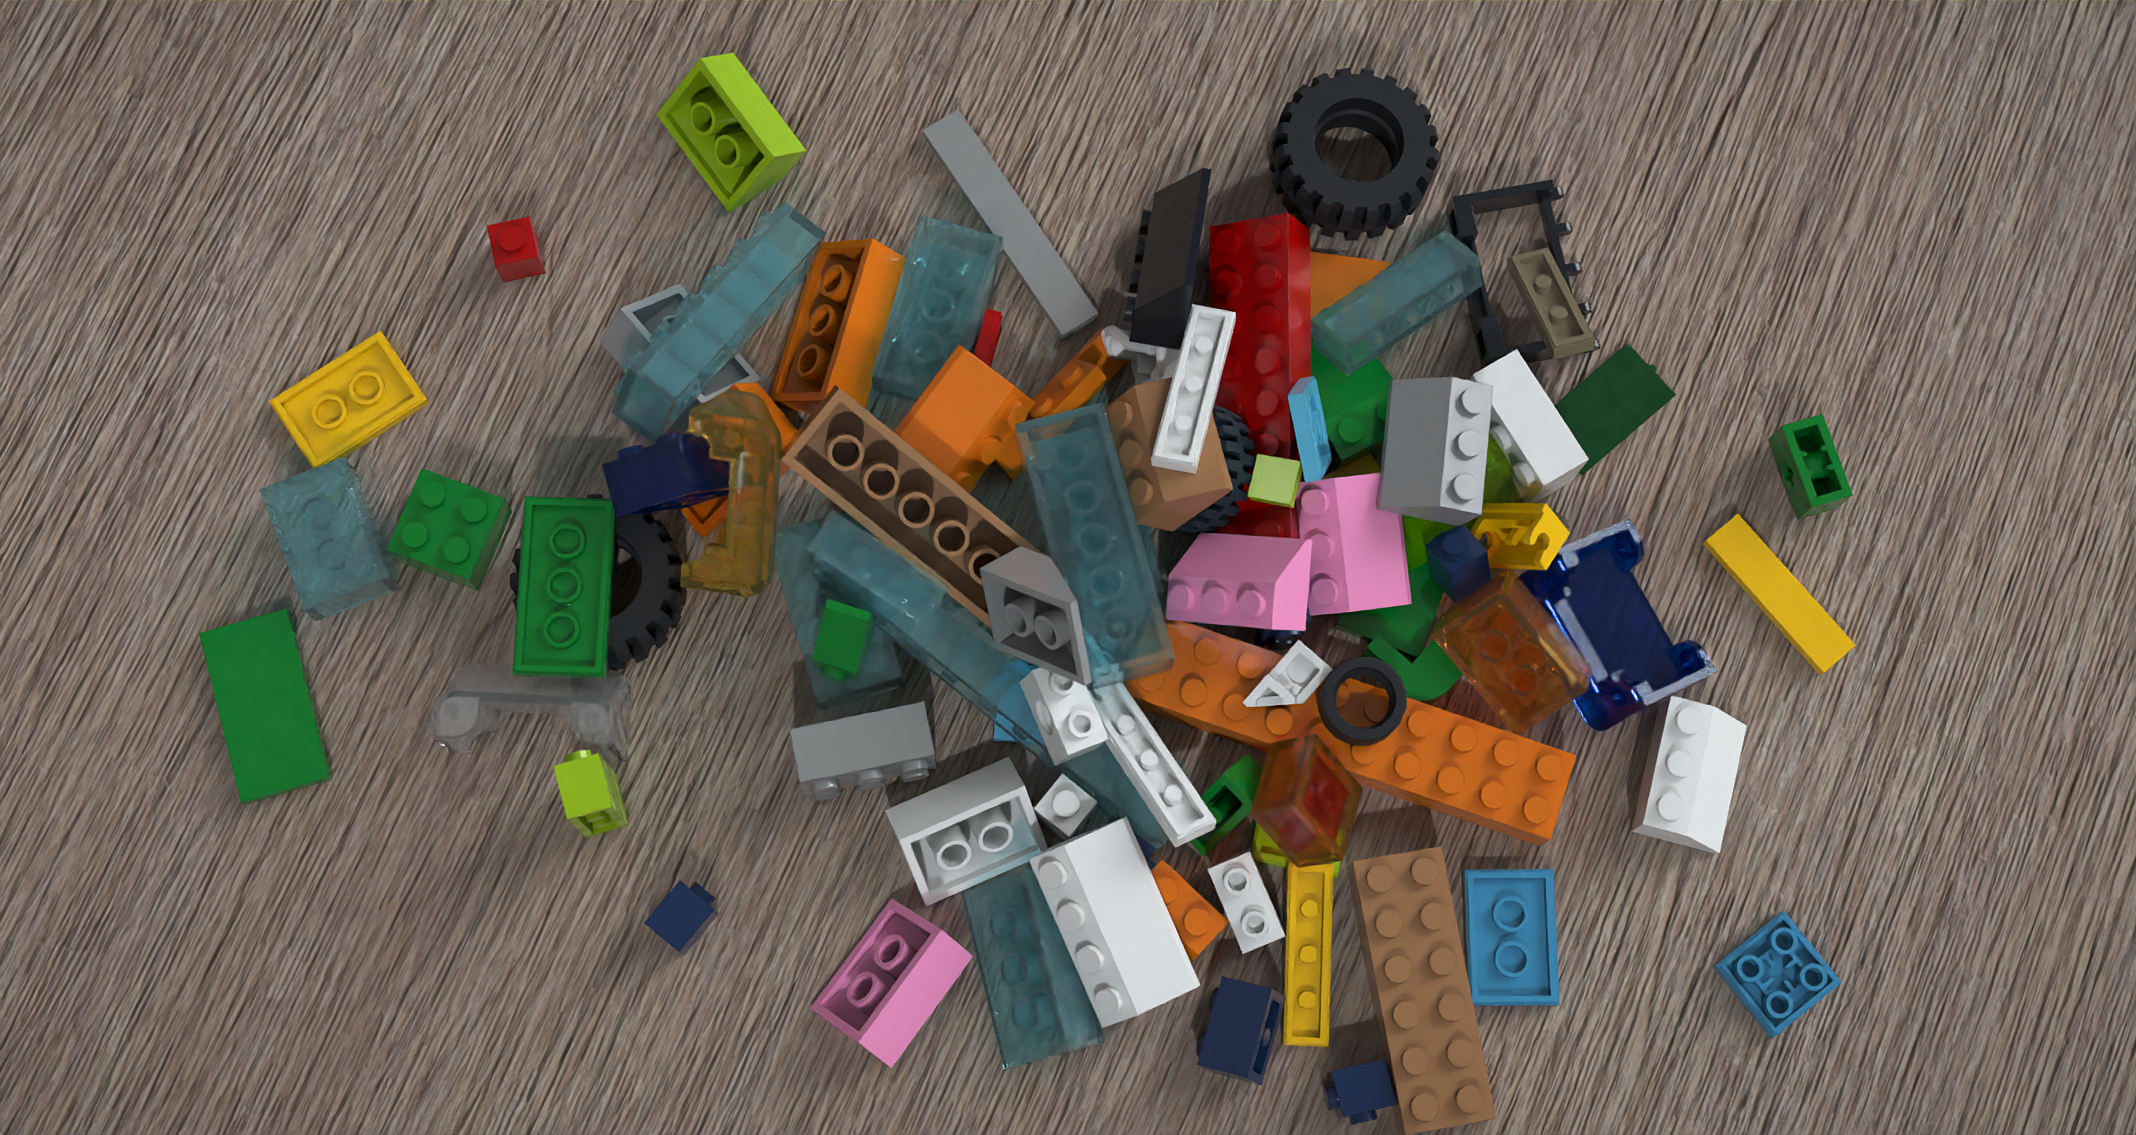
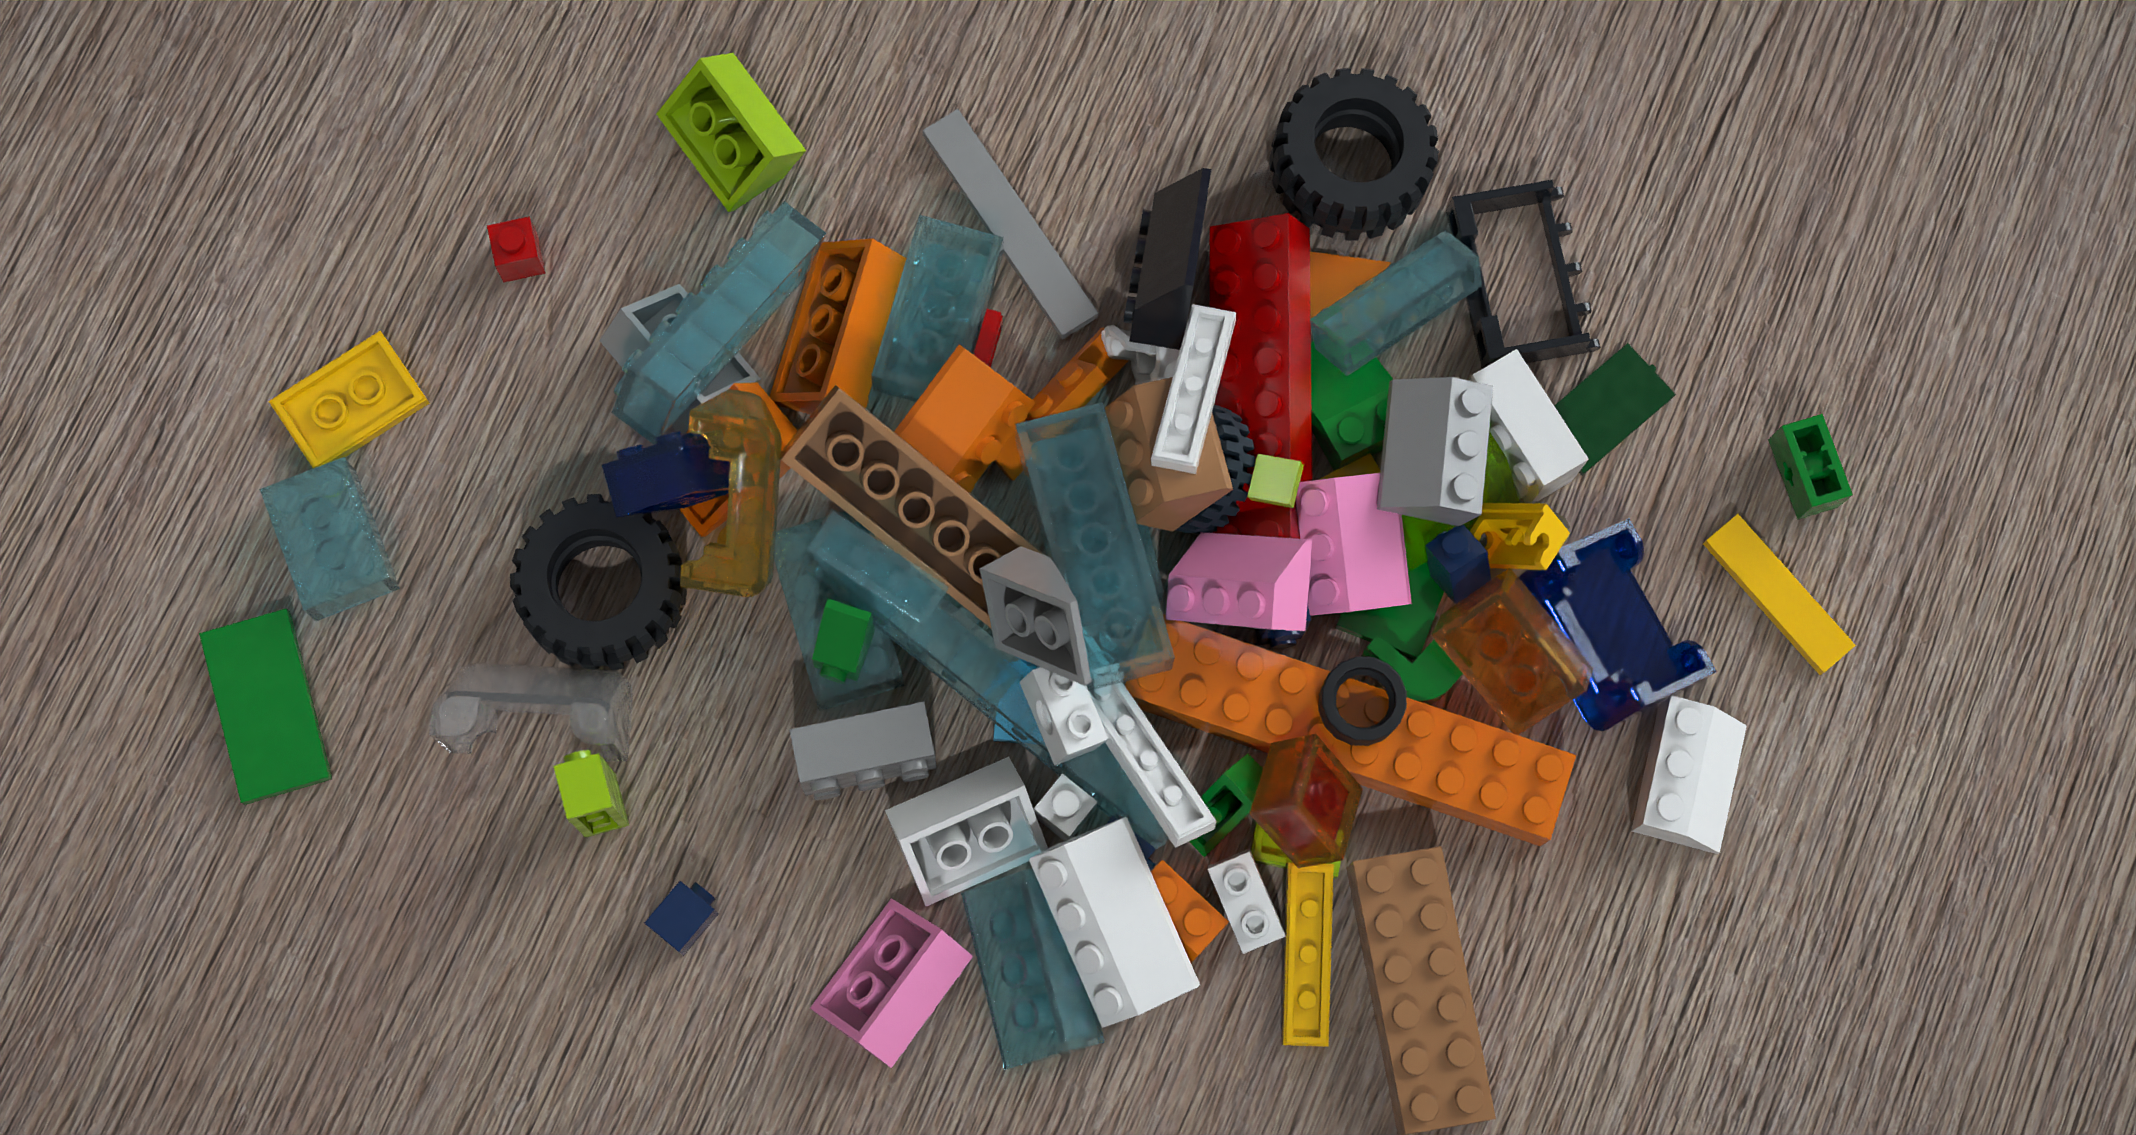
(449, 529): green brick -> none
(564, 588): green tile -> none
(1240, 1030): dark blue brick -> none
(1291, 679): white slope -> none
(1310, 428): medium azure tile -> none
(1359, 1091): dark blue brick -> none
(1511, 937): dark azure tile -> none
(1550, 303): dark tan tile -> none
(1777, 974): dark azure tile -> none

